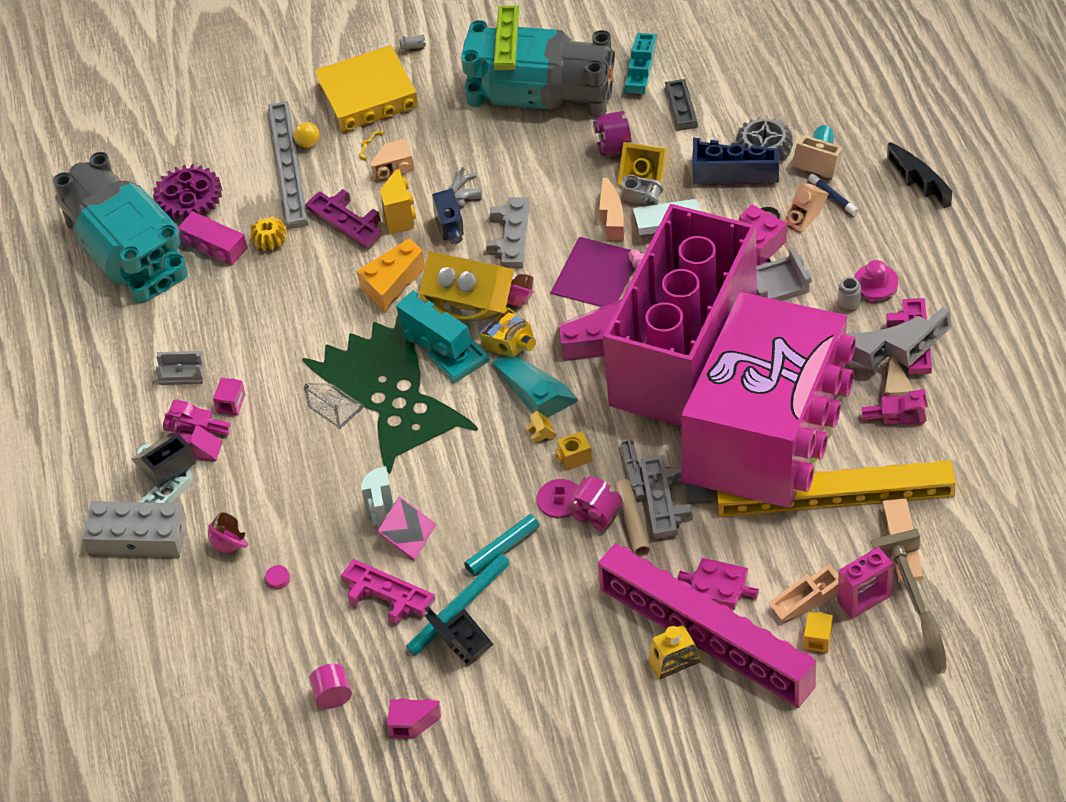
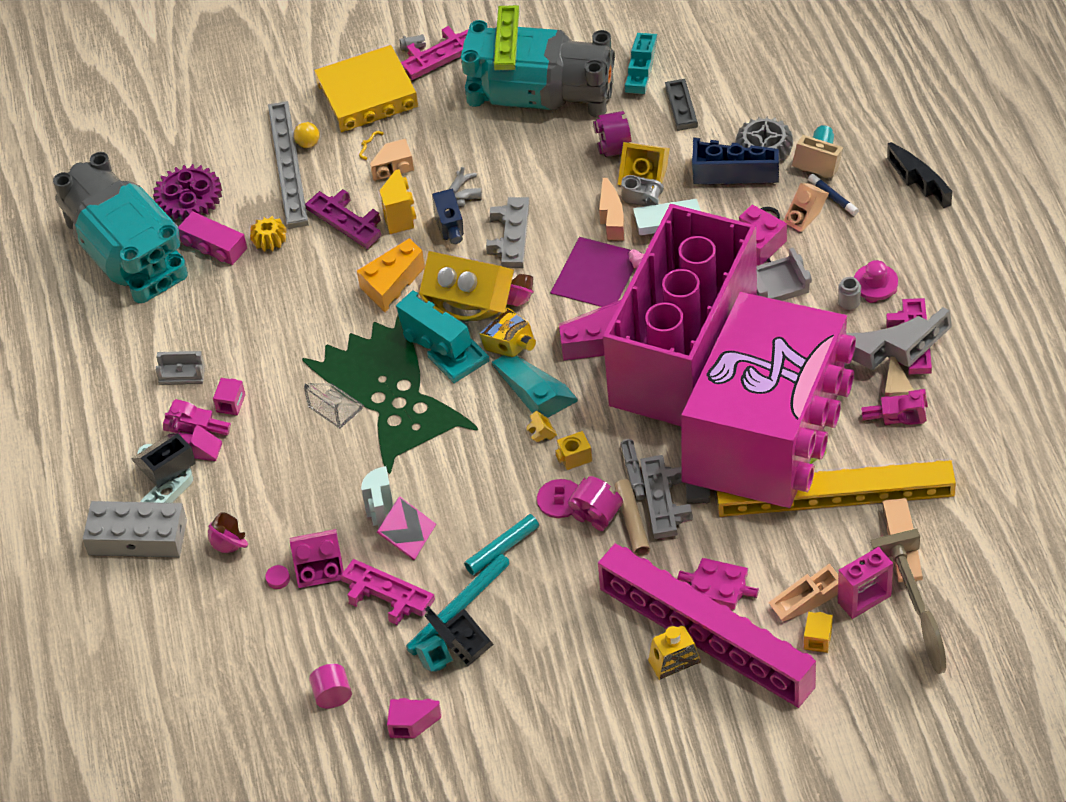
(317, 558): none -> dark pink slope
(433, 653): none -> teal brick
(436, 56): none -> dark pink hinge

